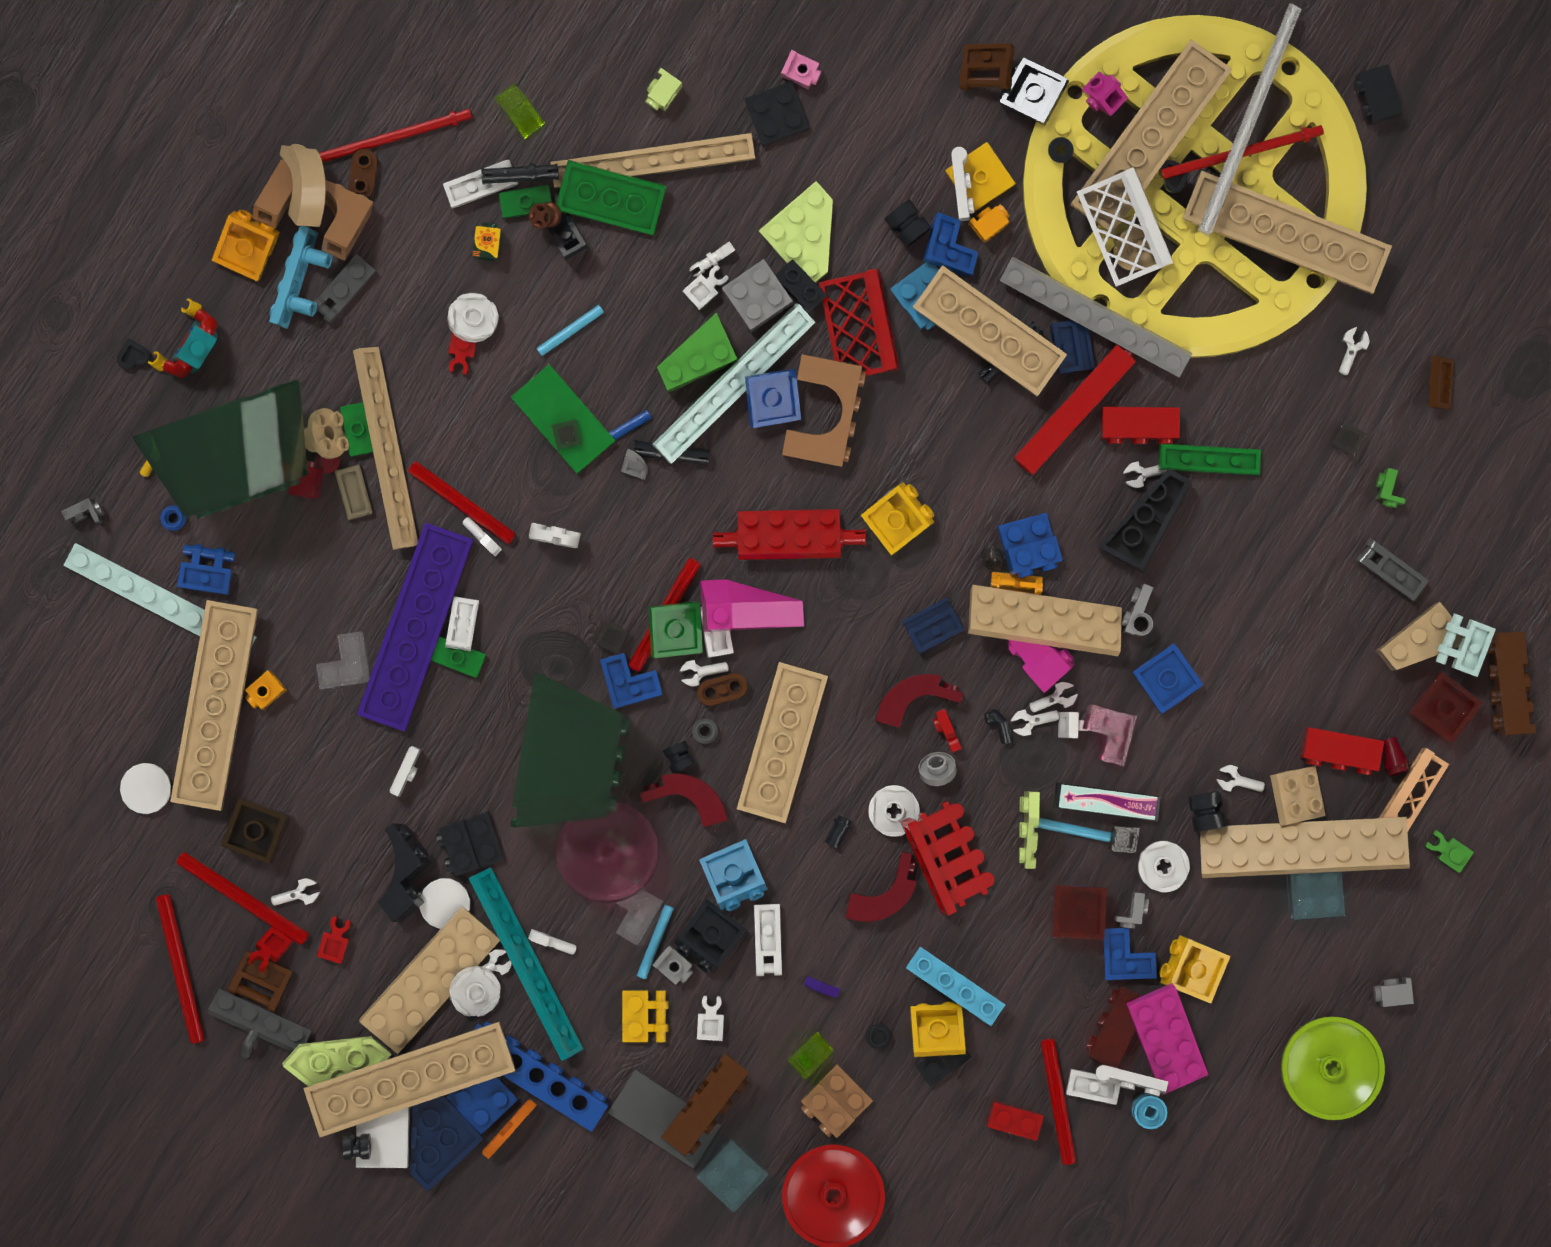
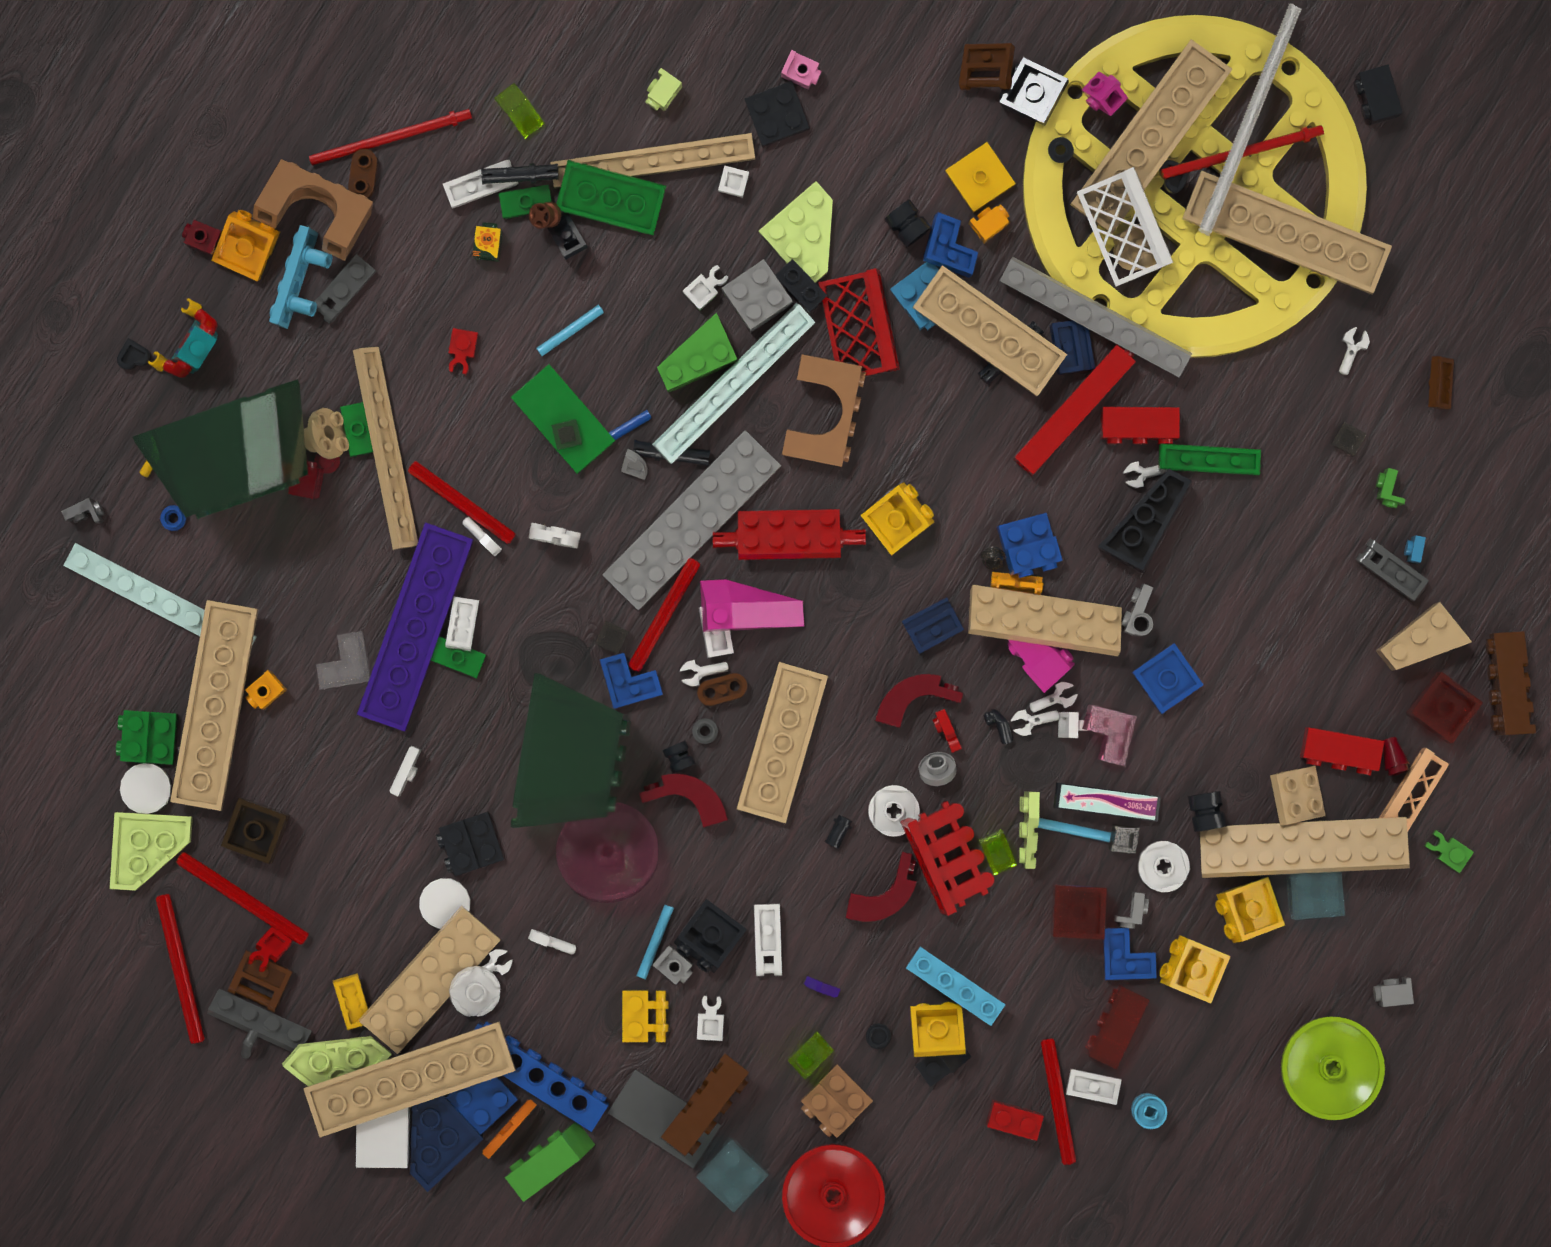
(144, 846): none -> yellowish green plate
(147, 737): none -> green plate
(204, 577): blue plate -> none
(208, 243): none -> dark red brick
(296, 894): white bar -> none
(308, 184): tan arch -> none
(334, 944): red plate -> none
(351, 1000): none -> yellow plate
(354, 492): dark tan tile -> none
(356, 1146): black wheel -> none
(410, 860): black arch -> none
(472, 317): white tile -> none
(526, 964): teal plate -> none
(549, 1161): none -> bright green wedge
(641, 912): clear plate -> none
(675, 629): green plate -> none
(691, 520): none -> light grey plate
(713, 258): white piece -> none
(733, 181): none -> white plate
(733, 875): dark azure plate -> none
(772, 398): plate -> none
(962, 182): white plate -> none
(997, 851): none -> clear neon green slope
(1130, 1080): white plate -> none
(1167, 1037): dark pink plate -> none
(1239, 780): white bar -> none
(1249, 910): none -> yellow plate
(1414, 549): none -> dark azure plate
(1472, 647): light aqua plate -> none

